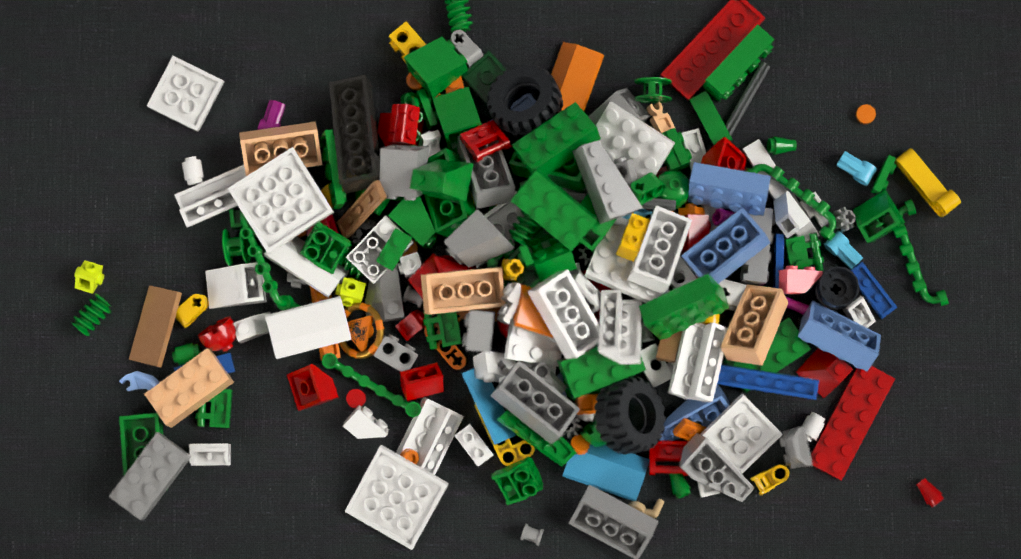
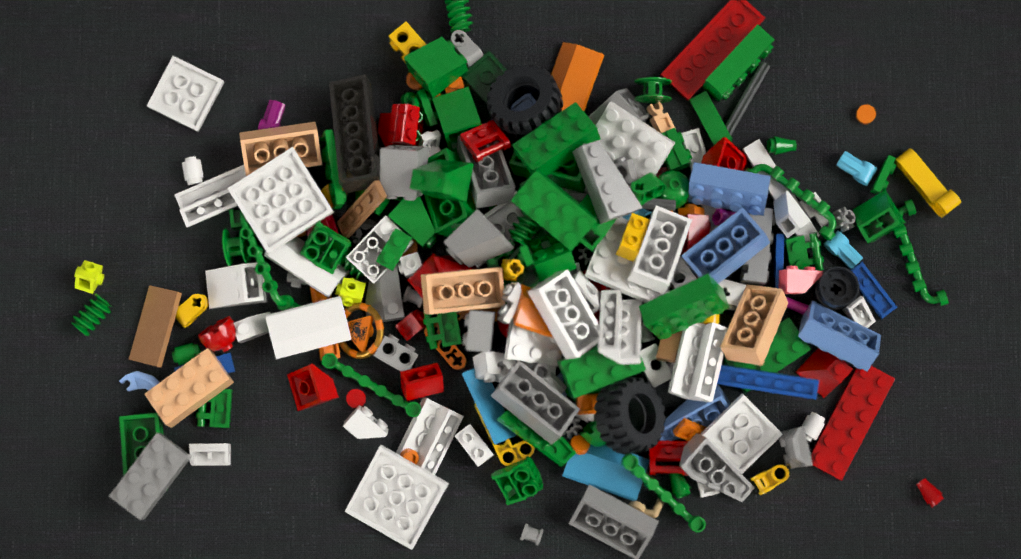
(631, 463): none -> green bar

